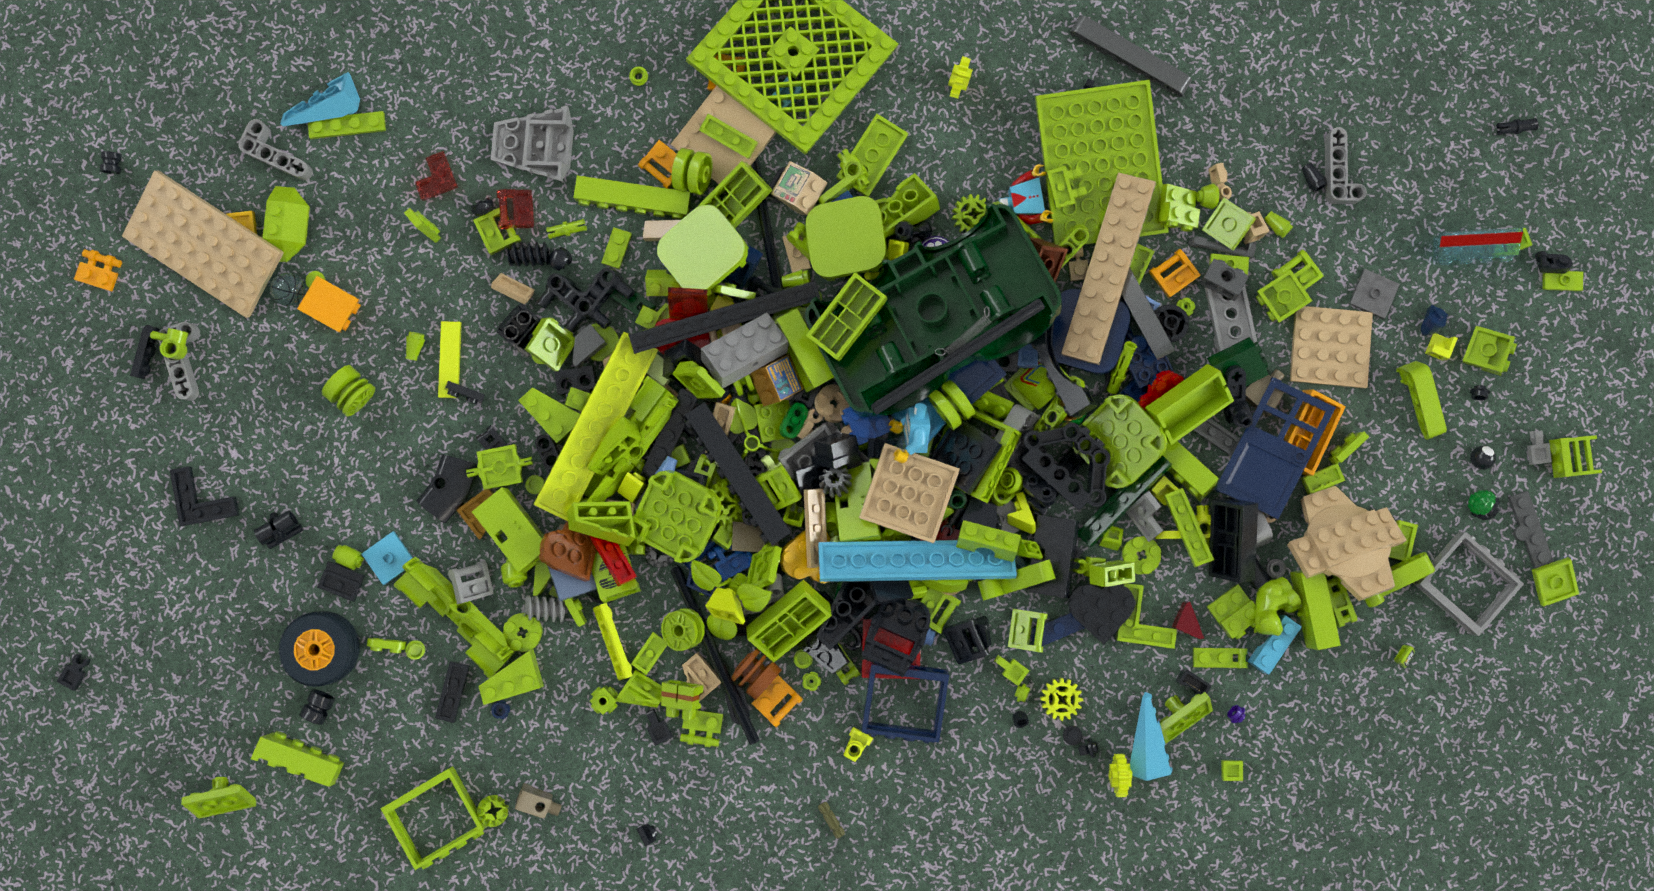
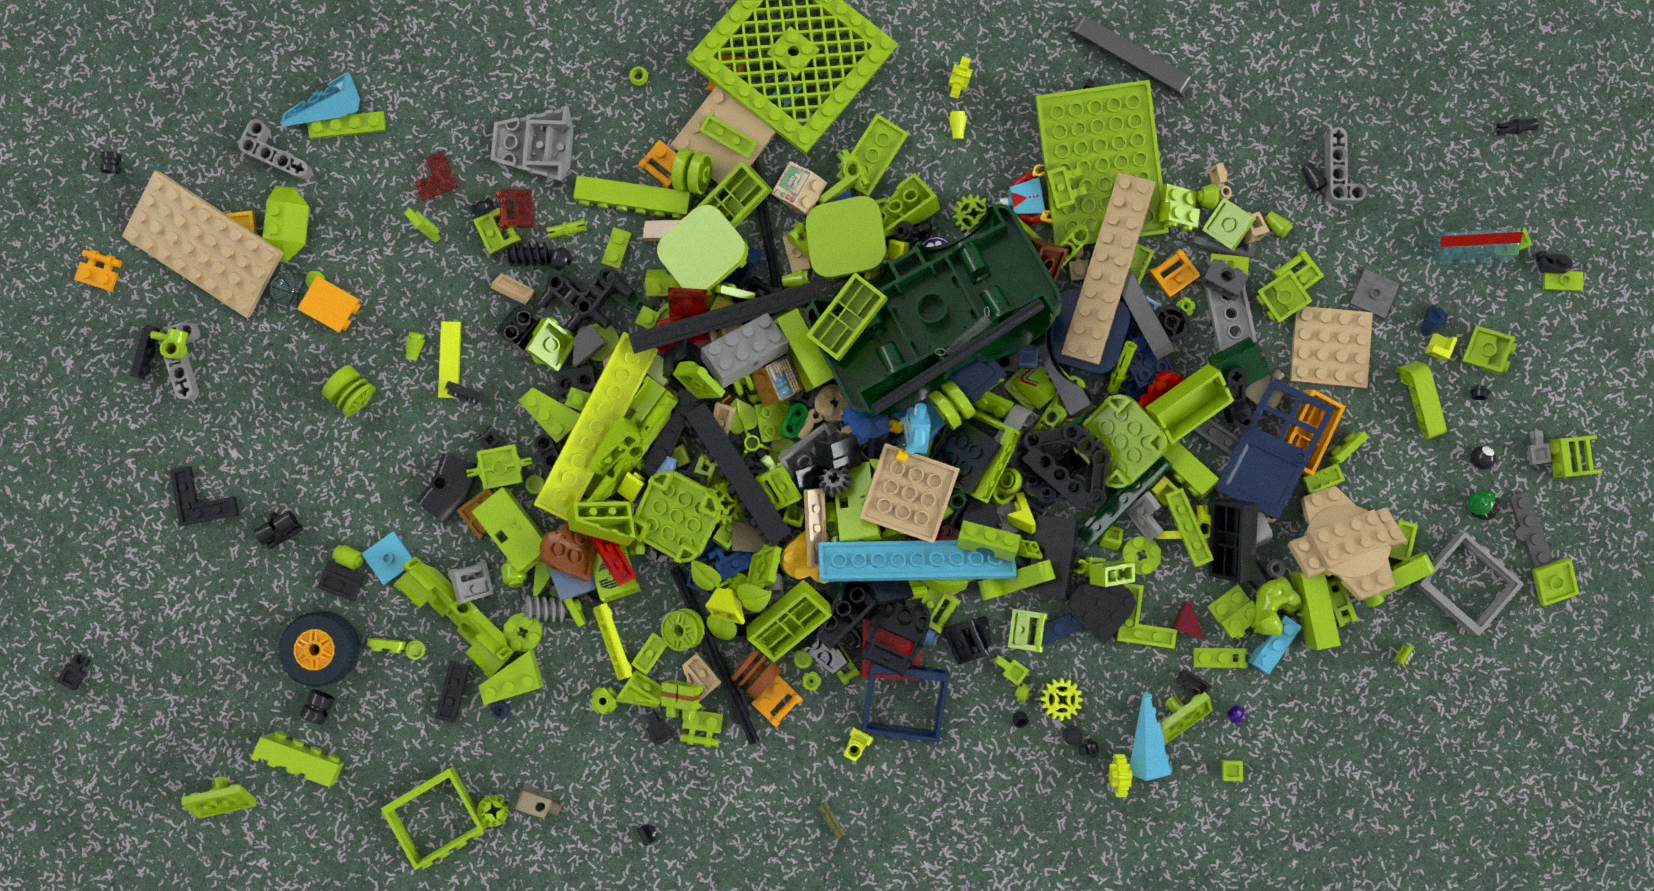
(957, 123): none -> neon yellow cone

